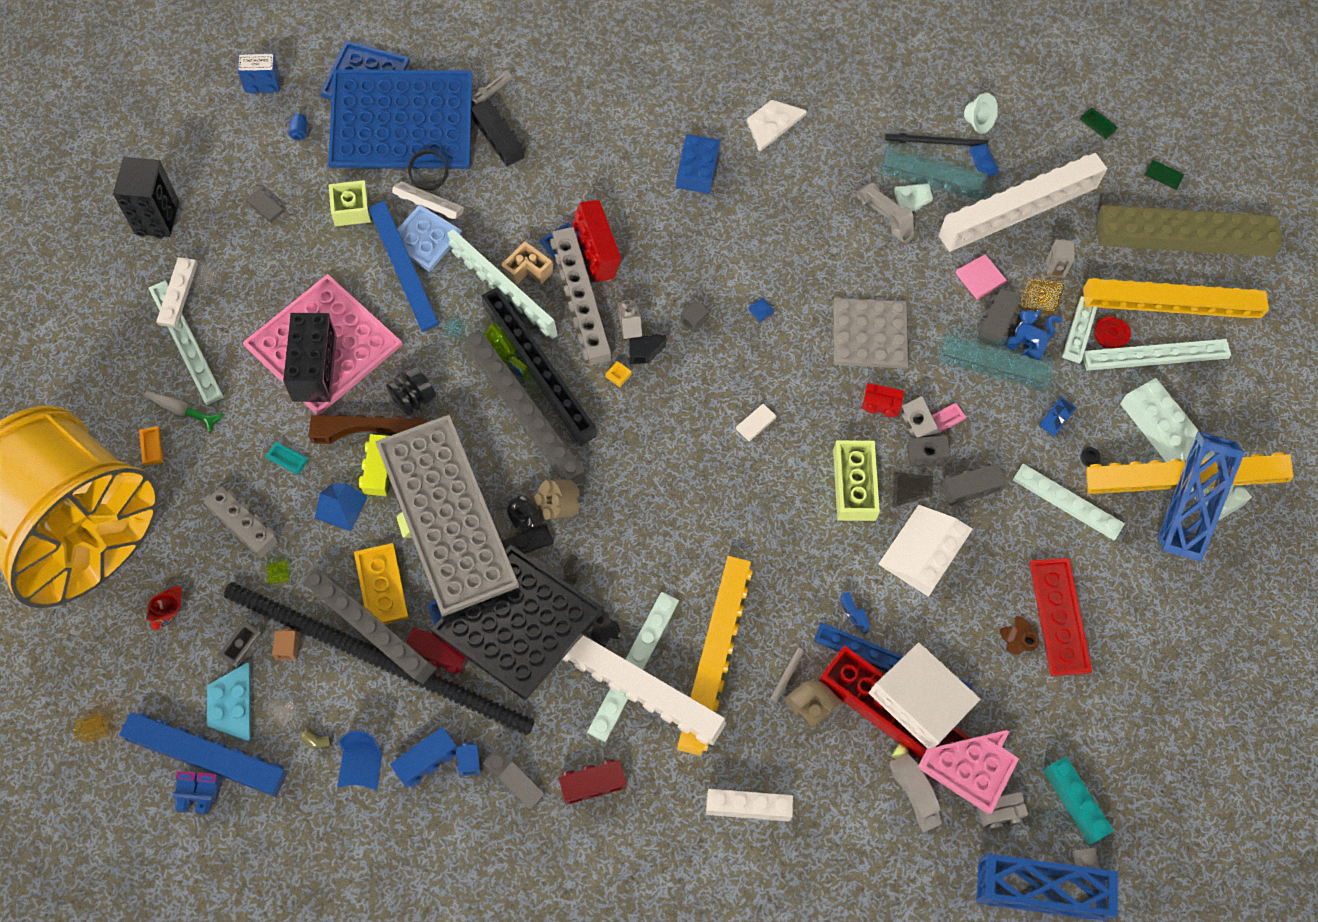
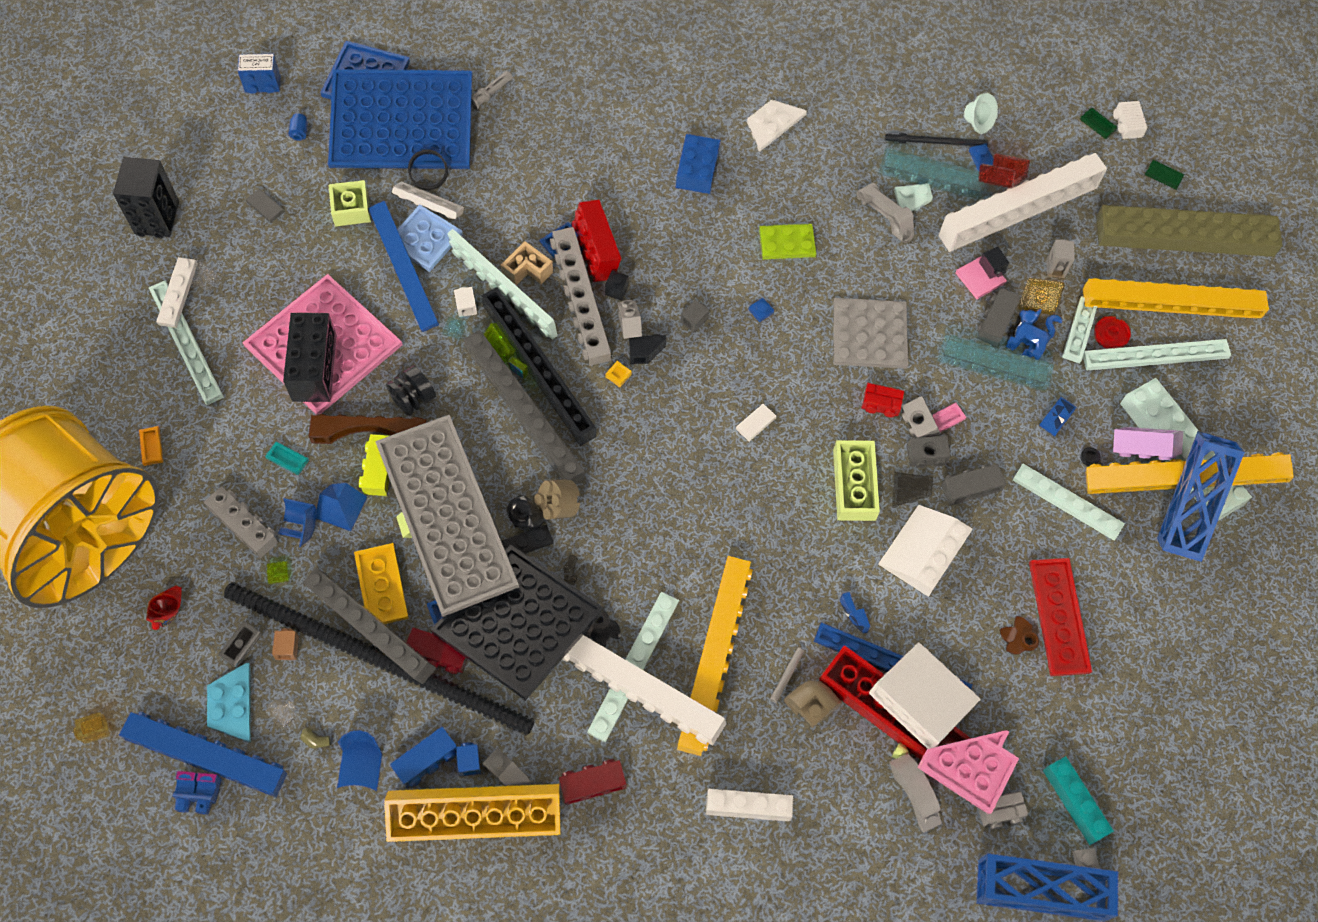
(182, 408): piece -> none
(302, 514): none -> blue piece
(465, 301): none -> white brick
(472, 812): none -> yellow brick
(497, 132): black brick -> none
(616, 285): none -> black brick
(787, 241): none -> lime plate
(994, 262): none -> black brick
(1005, 171): none -> clear red panel
(1130, 119): none -> white brick
(1148, 442): none -> lavender brick

